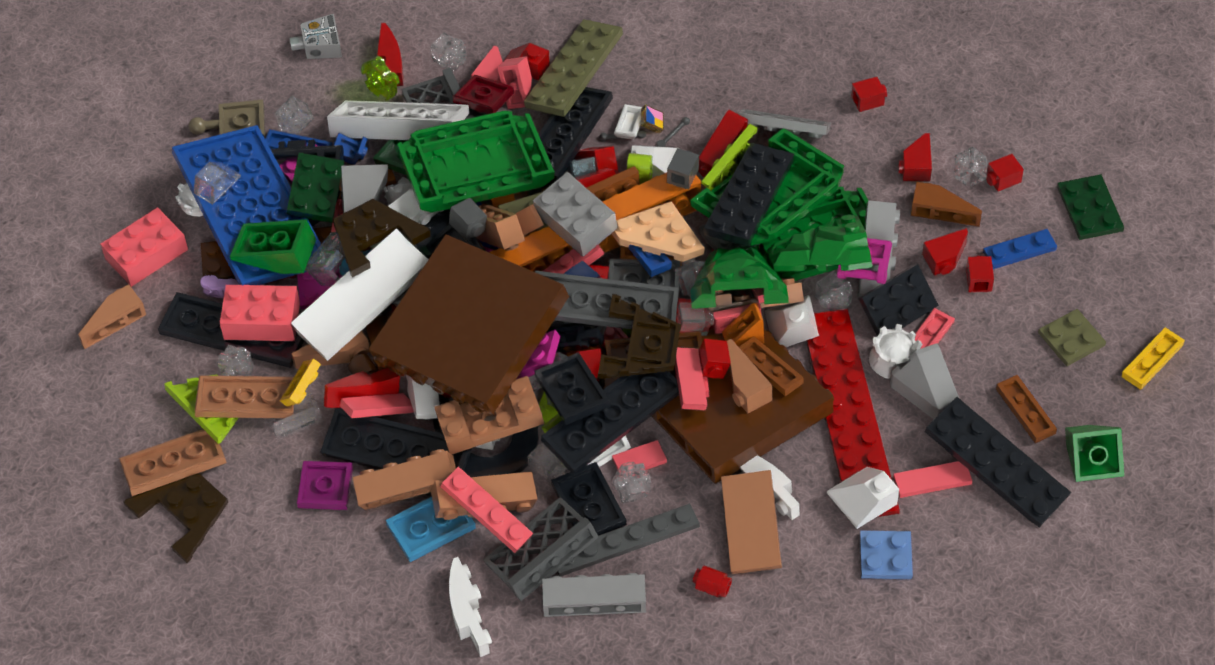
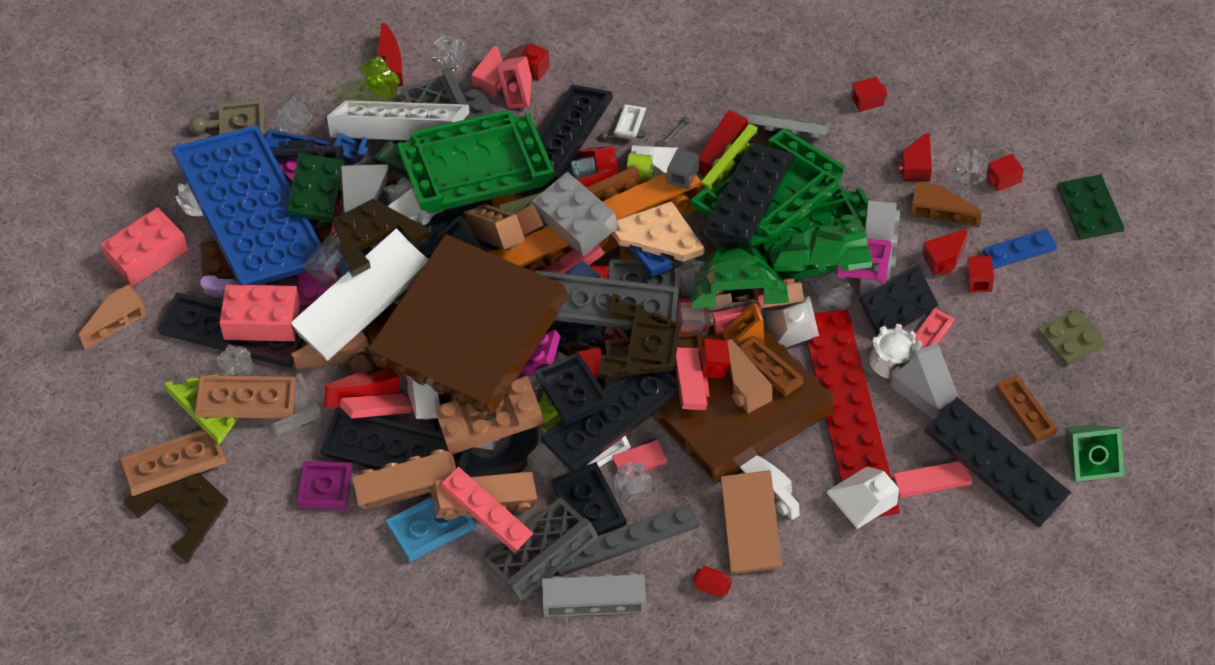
(214, 181): clear slope -> none
(275, 246): green slope -> none
(296, 390): yellow plate -> none
(318, 38): light grey torso -> none
(464, 607): white slope -> none
(468, 219): dark grey brick -> none
(483, 94): dark red plate -> none
(573, 67): olive plate -> none
(652, 119): tile -> none
(886, 554): medium blue plate -> none
(1152, 358): yellow plate -> none

